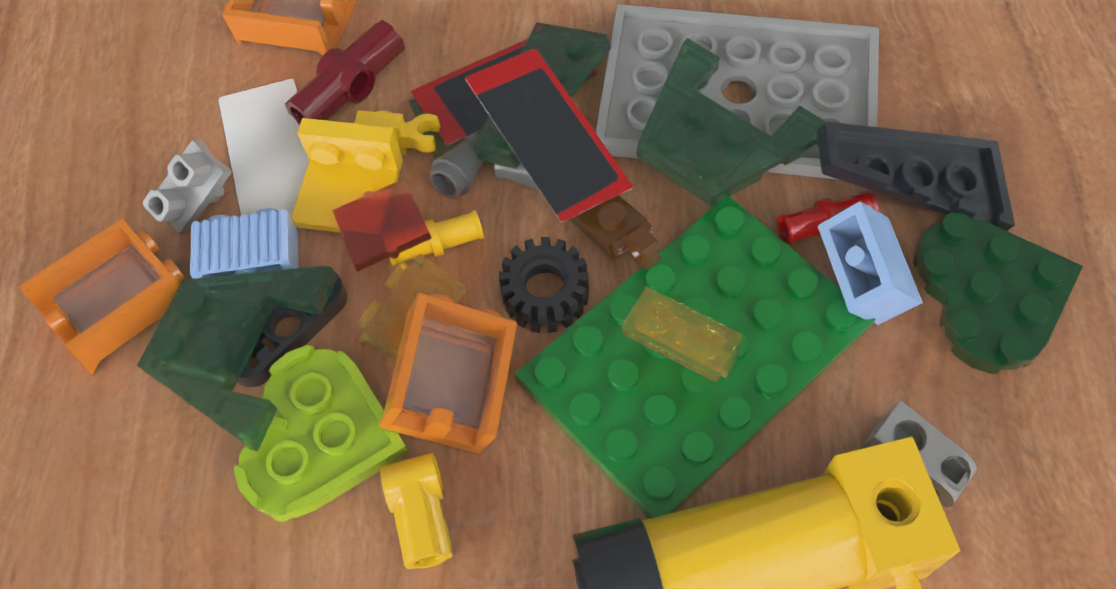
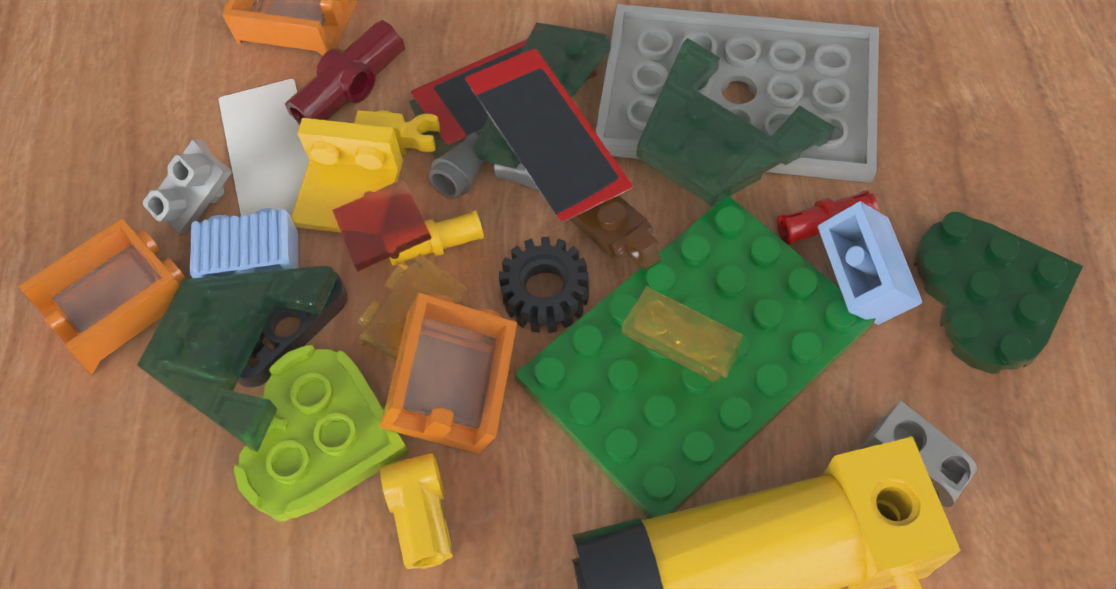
(920, 168): black wing -> none

